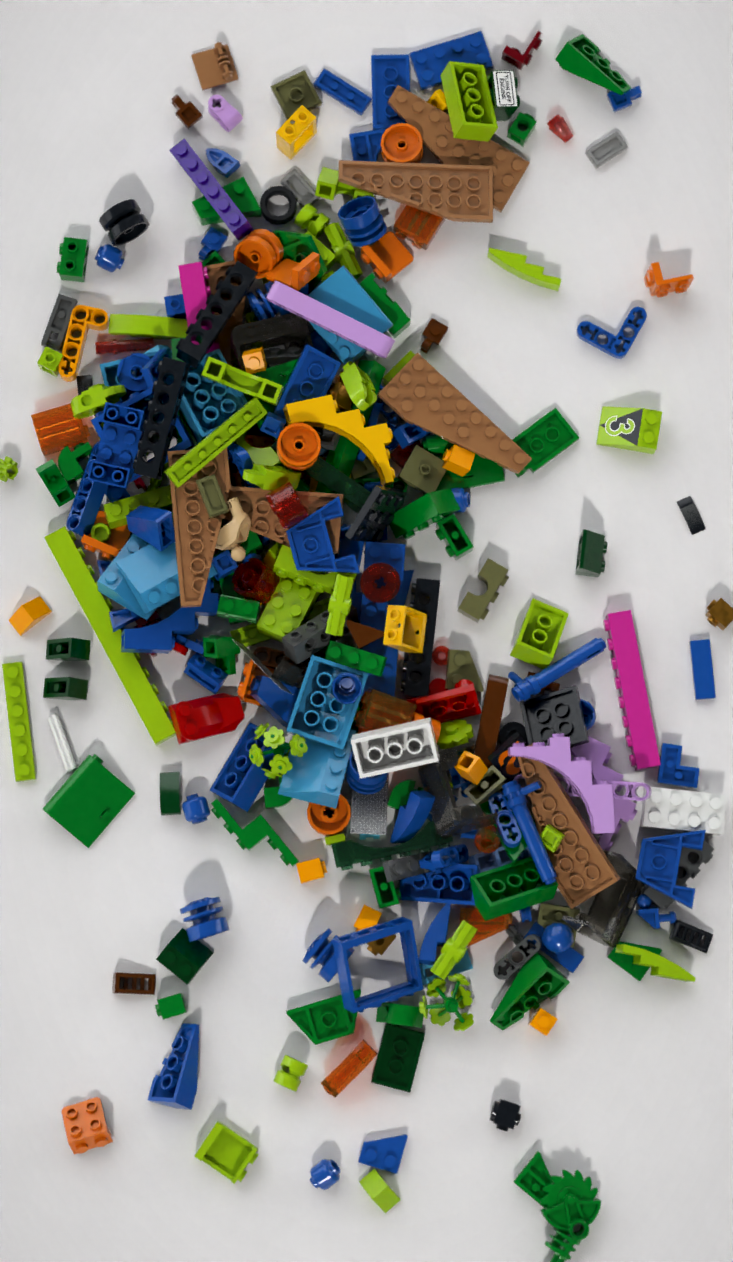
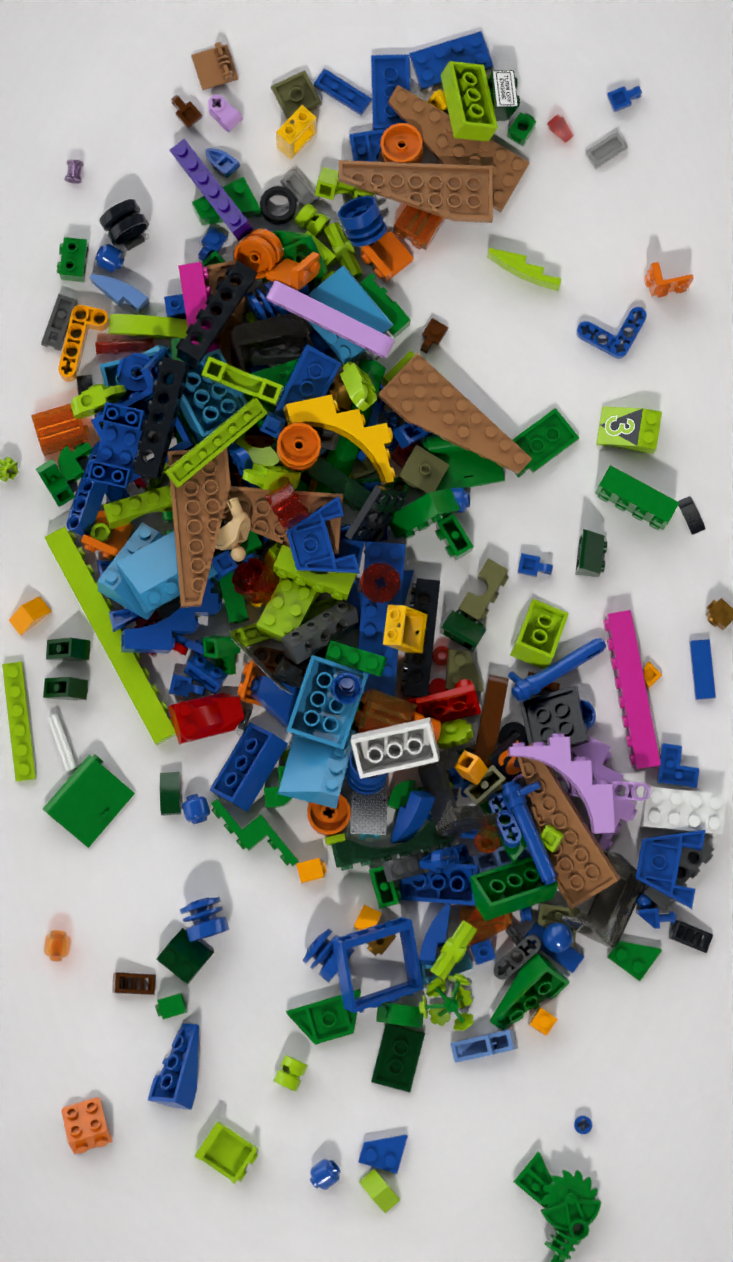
(50, 361): lime bracket -> none
(57, 945): none -> clear orange head
(74, 171): none -> clear purple bush
(120, 292): none -> medium blue slope
(135, 242): none -> dark grey piece
(152, 526): blue slope -> none
(183, 686): none -> blue plate
(212, 496): olive tile -> none
(238, 609): green brick -> none
(242, 725): none -> dark grey piece
(254, 360): light orange brick -> none
(276, 740): lime plant -> none
(339, 605): lime piece -> none
(349, 1068): clear orange slope -> none
(363, 634): reddish brown slope -> none
(458, 460): light orange brick -> none
(463, 630): none -> dark green slope
(482, 952): none -> blue brick
(484, 1045): none -> medium blue slope
(505, 1114): black brick -> none
(514, 56): dark red bracket -> none
(531, 565): none -> blue plate
(583, 59): green wedge -> none
(586, 1130): none -> blue bush
(636, 498): none -> green brick
(650, 674): none -> light orange tile
(659, 965): lime slope -> none

